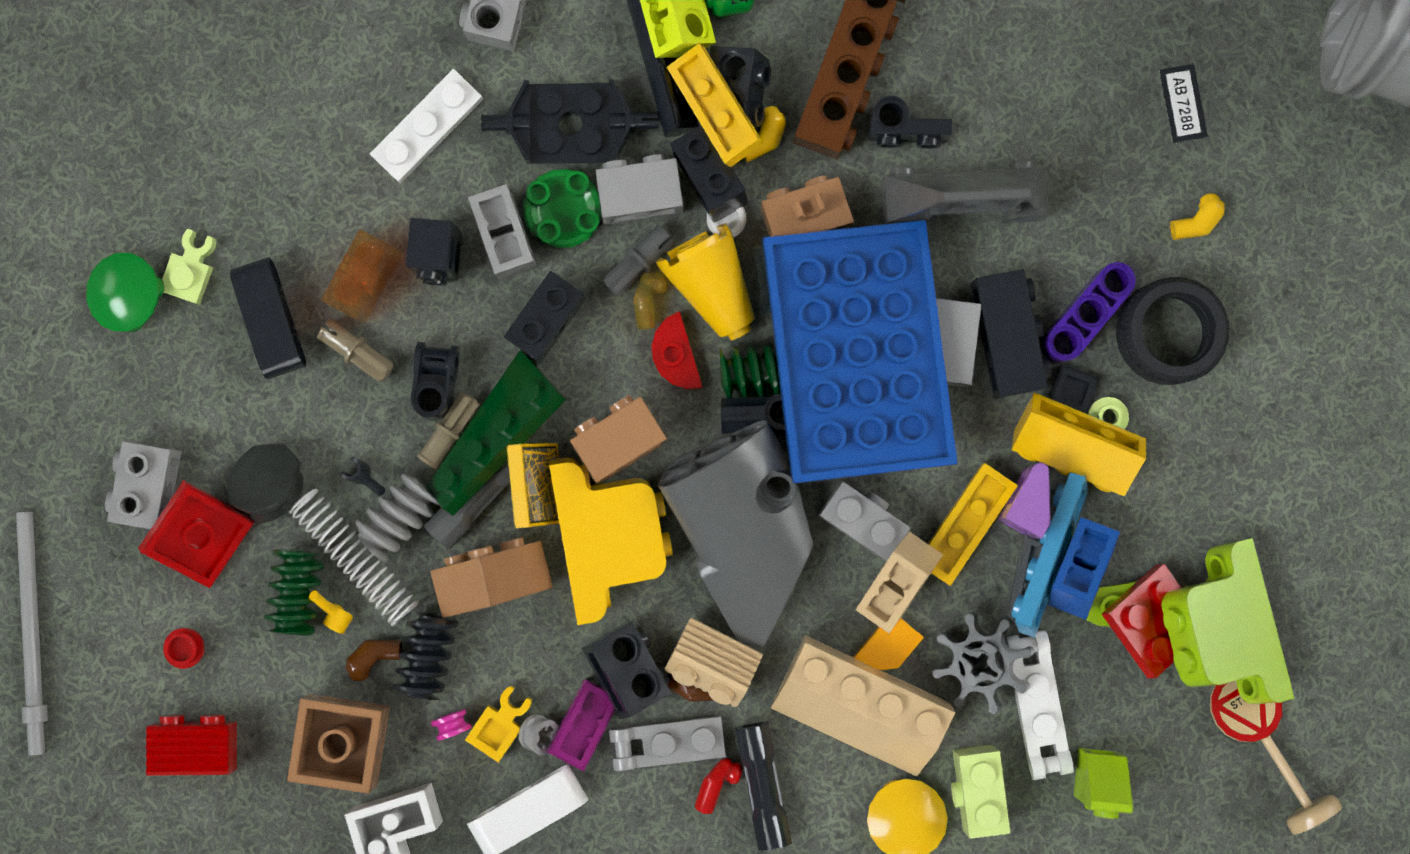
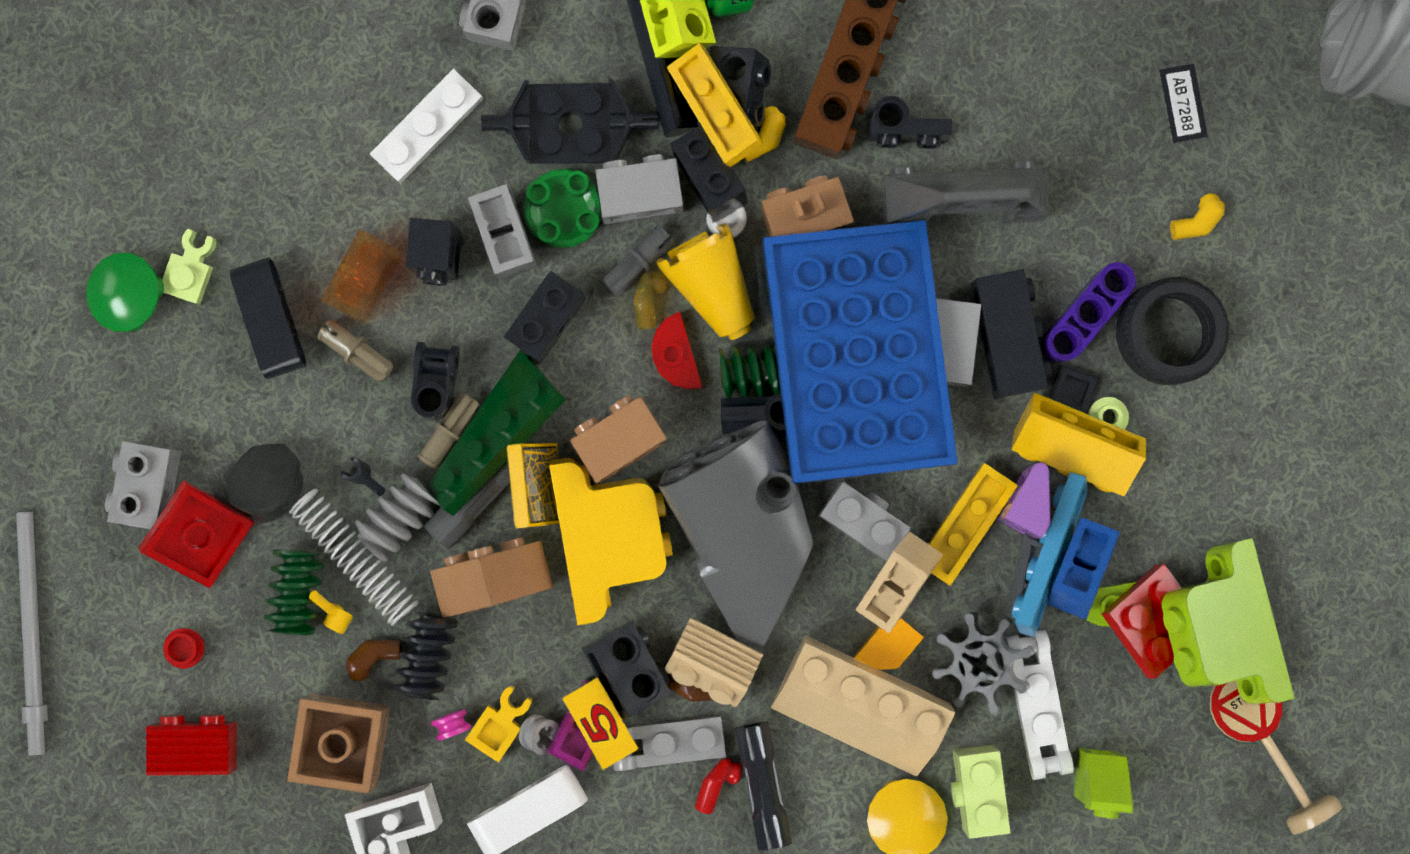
(600, 723): none -> yellow tile

